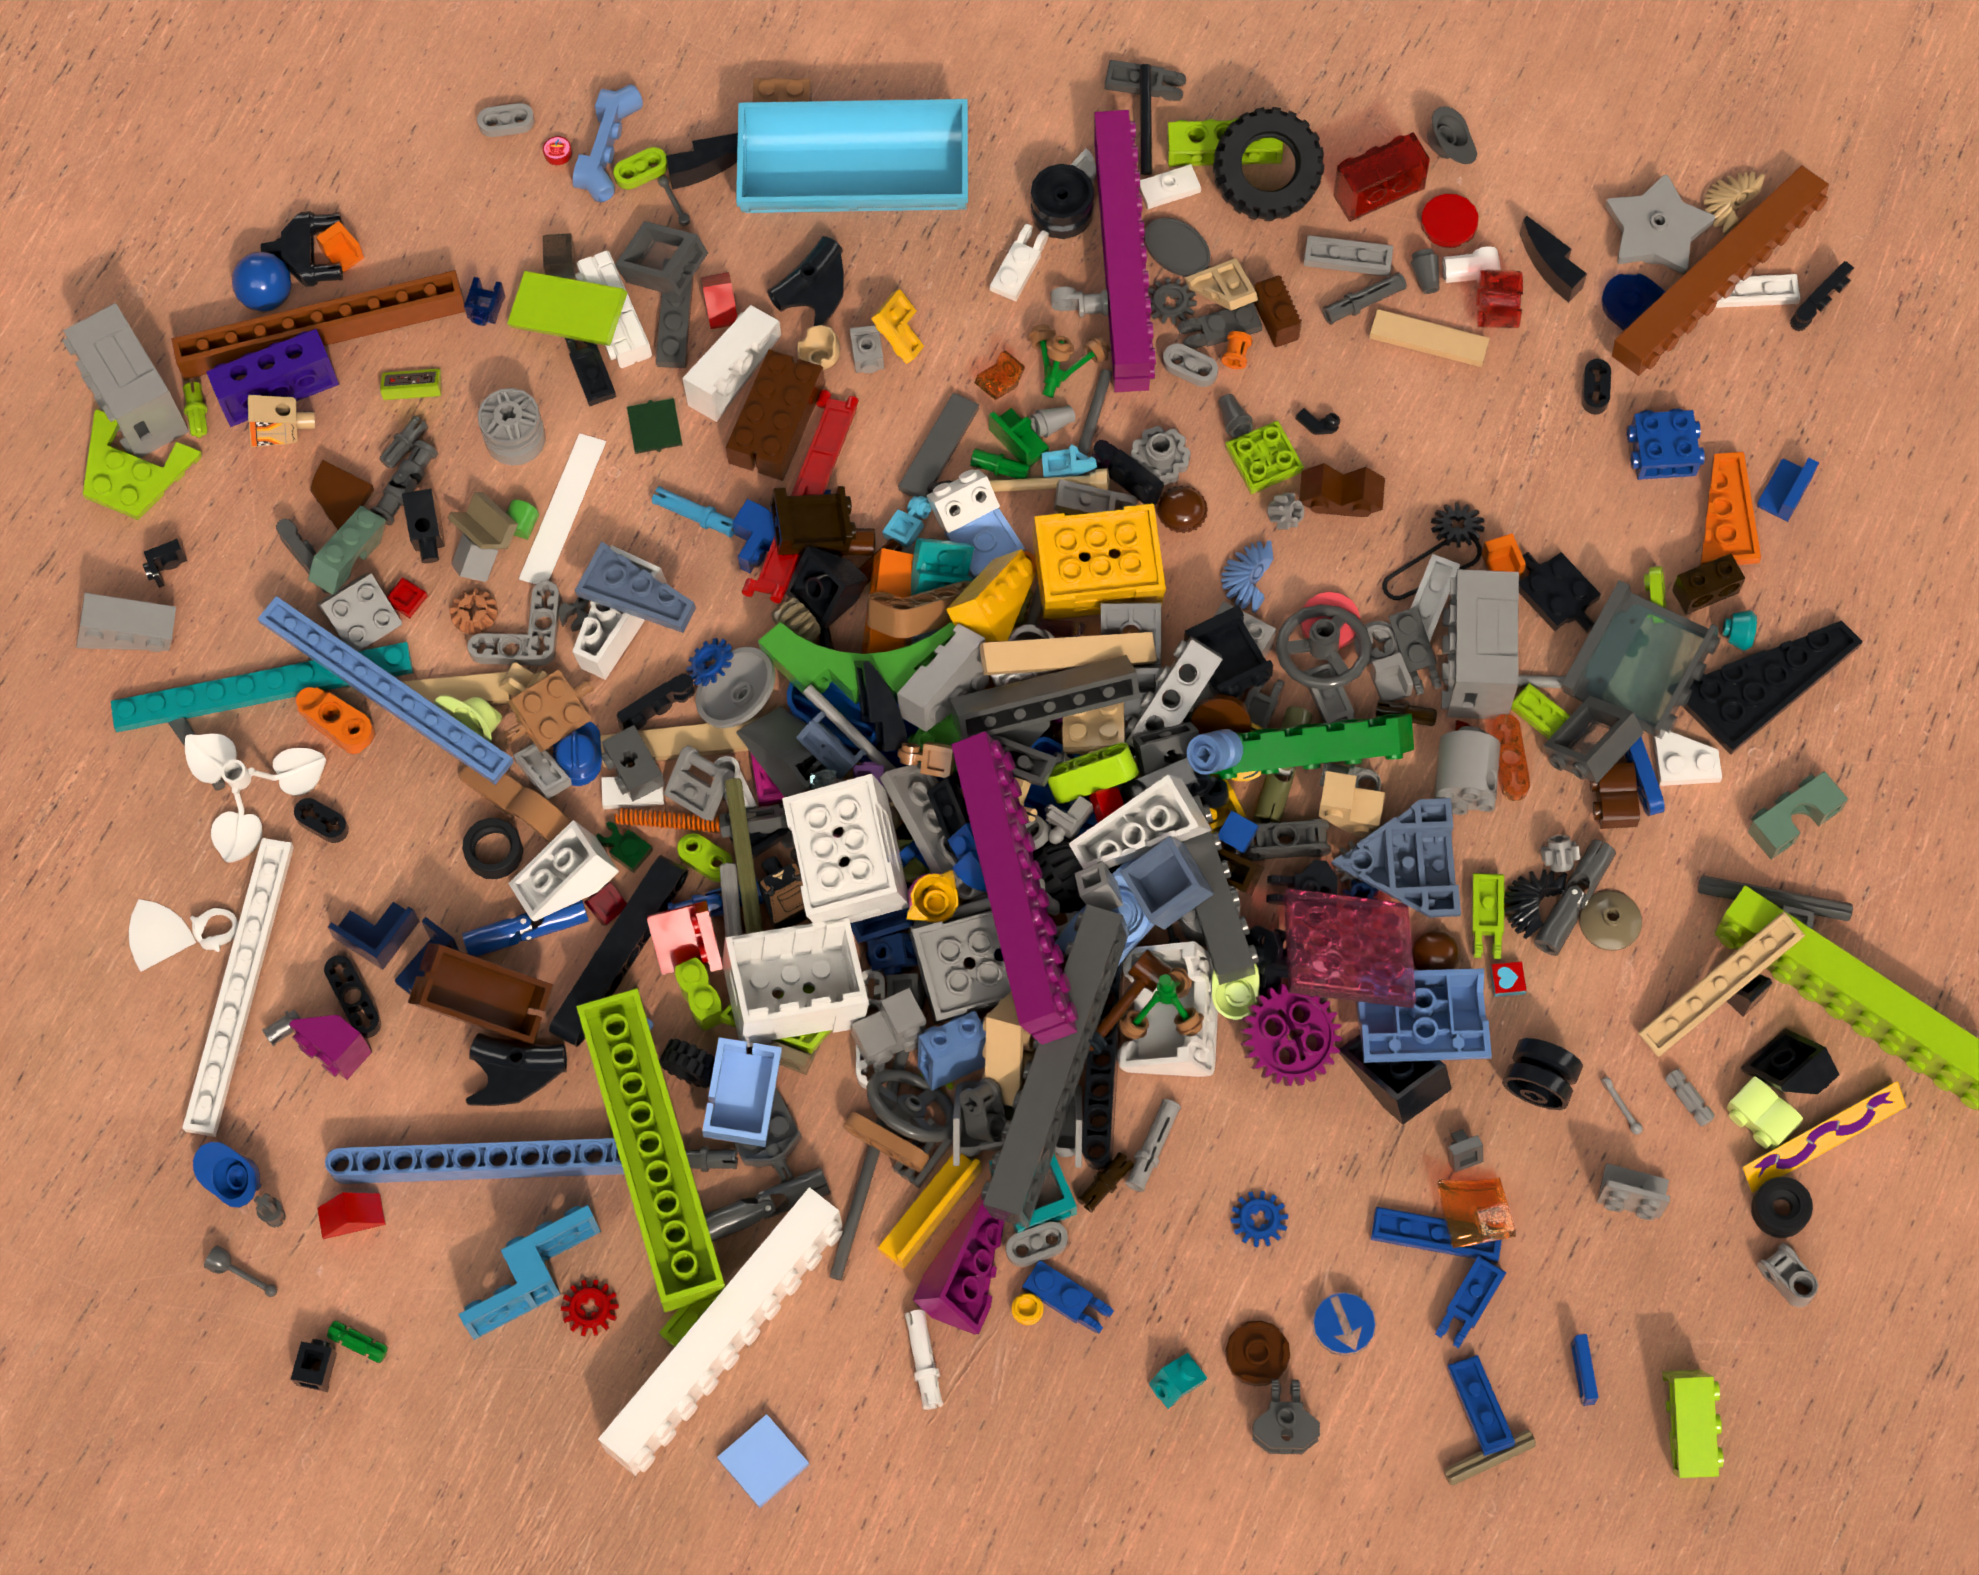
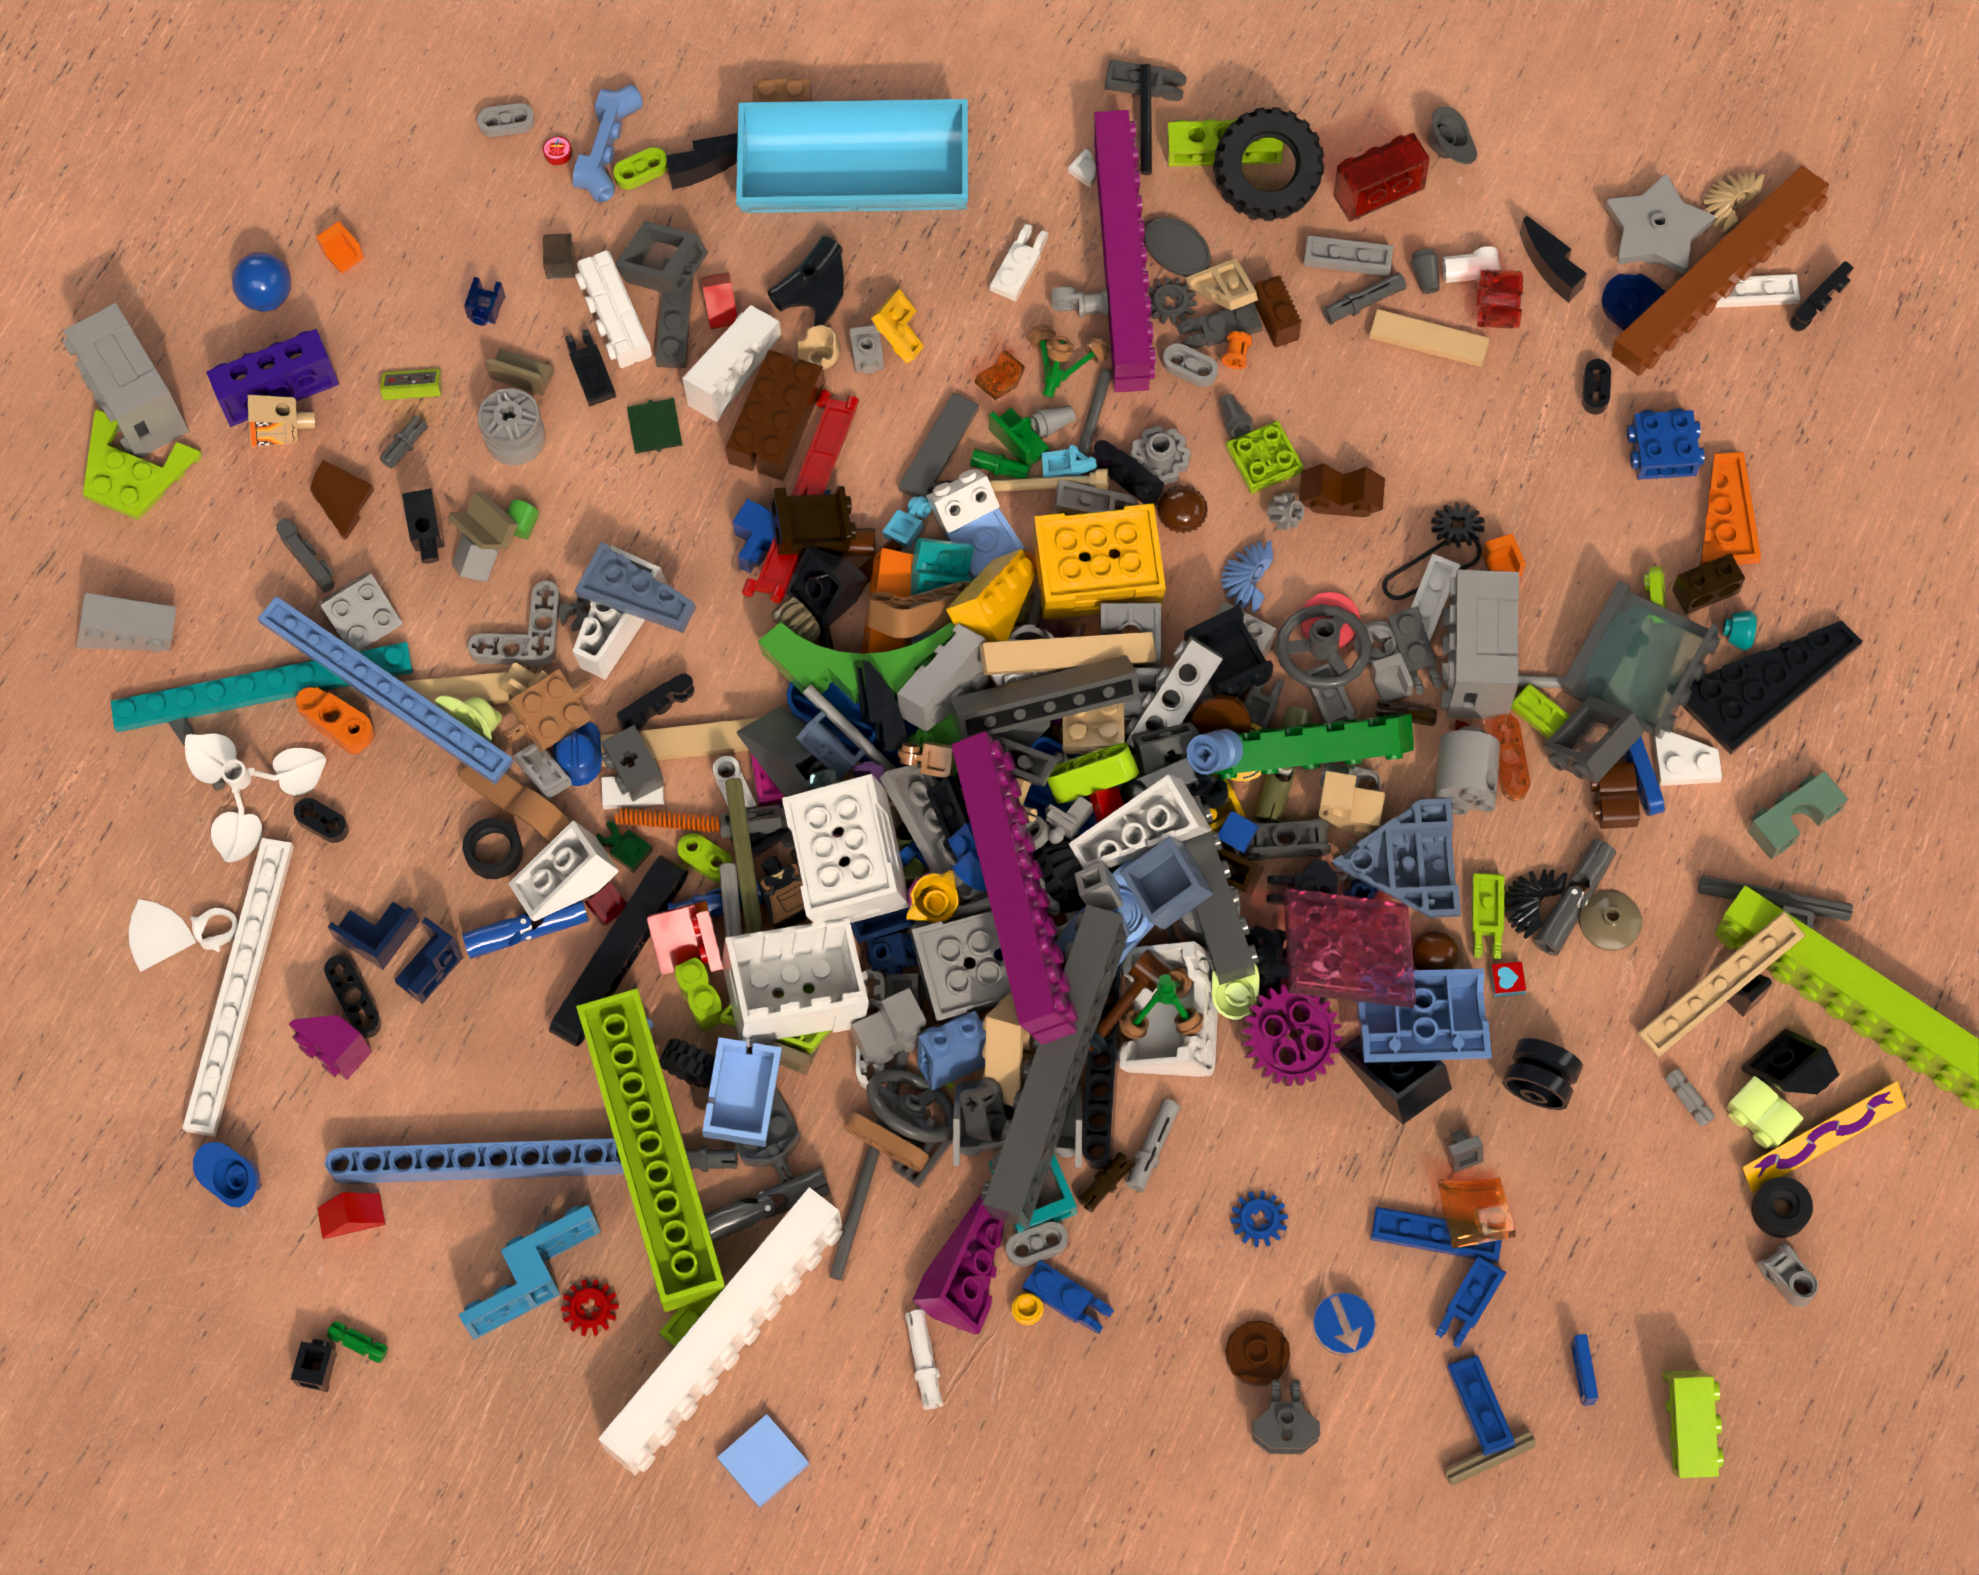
(163, 557): black bracket -> none
(195, 410): lime axle -> none
(220, 1261): dark grey hinge -> none
(269, 1210): dark grey axle -> none
(280, 1028): flat silver pin -> none
(297, 248): black connector -> none
(334, 320): dark orange brick -> none
(354, 539): sand green arch -> none
(404, 480): dark grey piece -> none
(406, 597): red tile -> none
(480, 993): reddish brown piece -> none
(482, 620): nougat gear -> none
(511, 1080): black pin -> none
(520, 371): none -> dark tan panel
(562, 509): white sticker -> none
(567, 308): lime tile -> none
(683, 218): dark grey hinge -> none
(694, 792): light grey plate -> none
(705, 516): dark azure pin -> none
(721, 655): blue gear -> none
(739, 692): light grey dish -> none
(929, 1210): yellow panel -> none
(1062, 201): black wheel -> none
(1169, 186): white plate -> none
(1177, 1380): teal bracket -> none
(1318, 426): black arm -> none
(1449, 220): red tile -> none
(1558, 591): black plate -> none
(1560, 853): light grey gear -> none
(1633, 1192): light grey bracket -> none
(1636, 1128): light grey hinge -> none
(1787, 488): blue panel -> none

